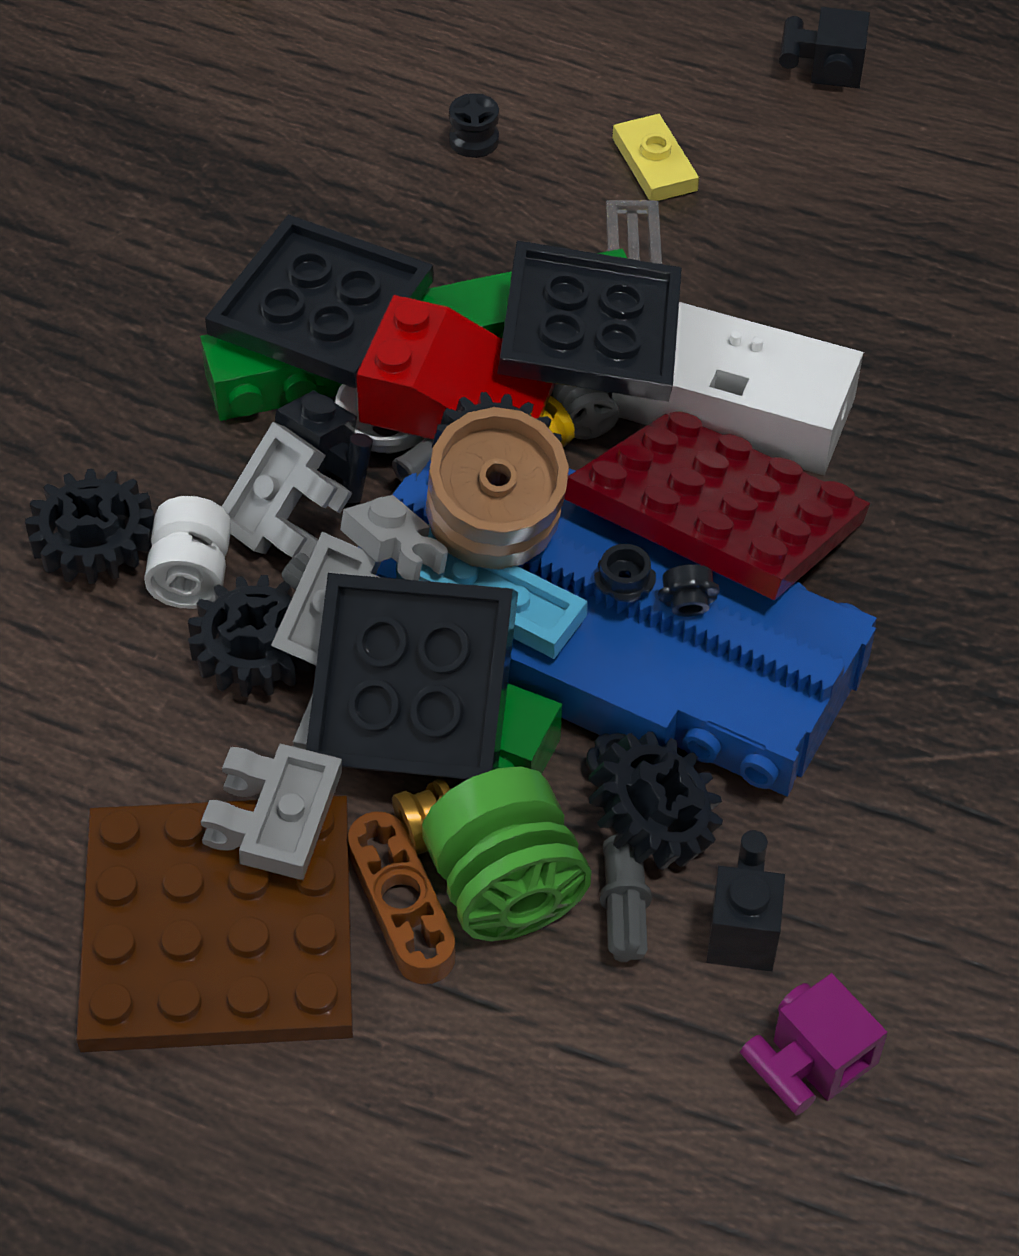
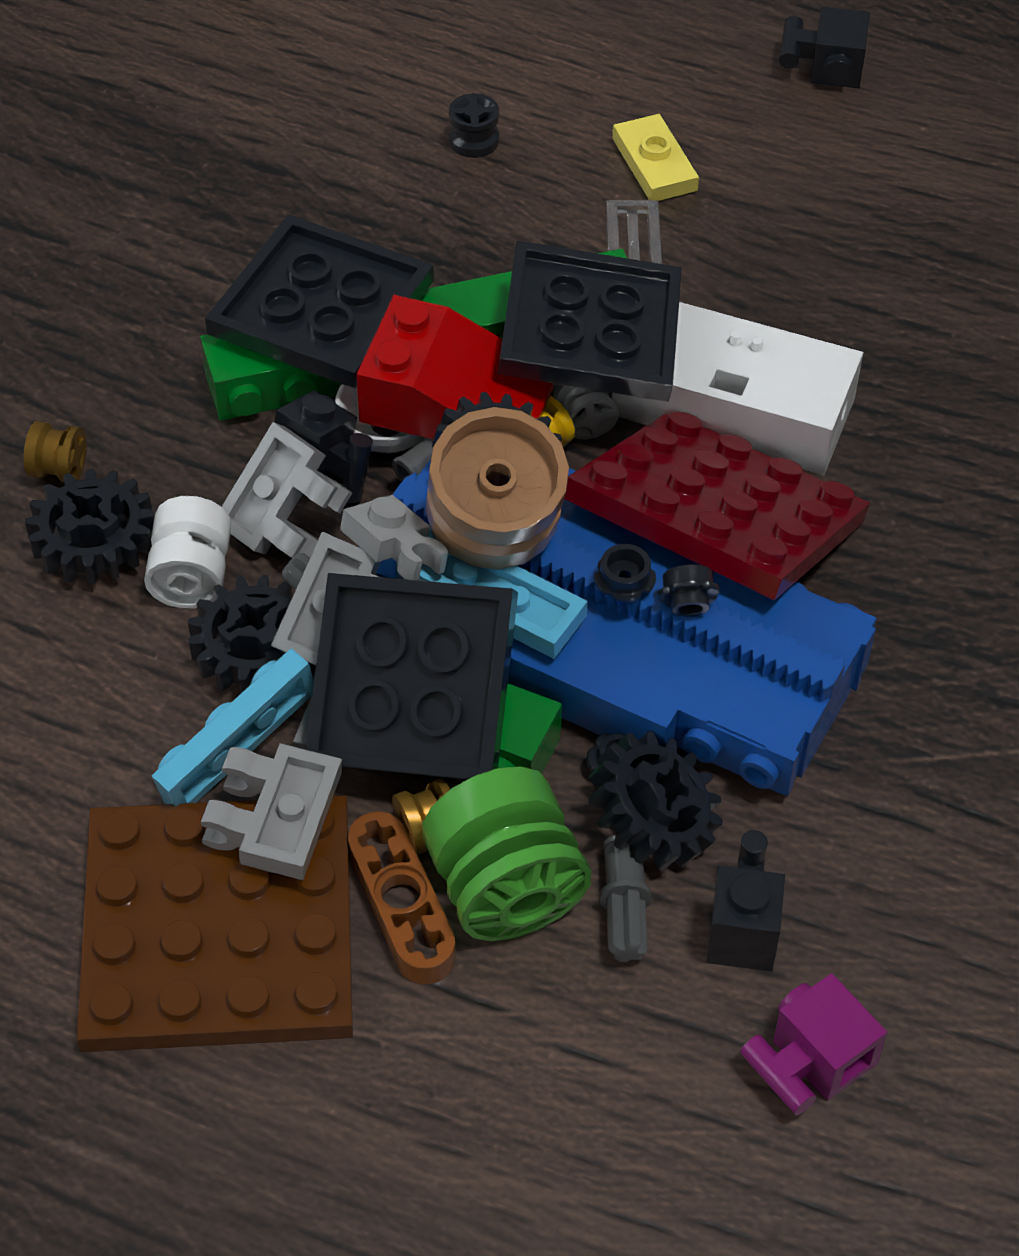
(54, 451): none -> pearl gold wheel
(272, 697): none -> medium azure plate

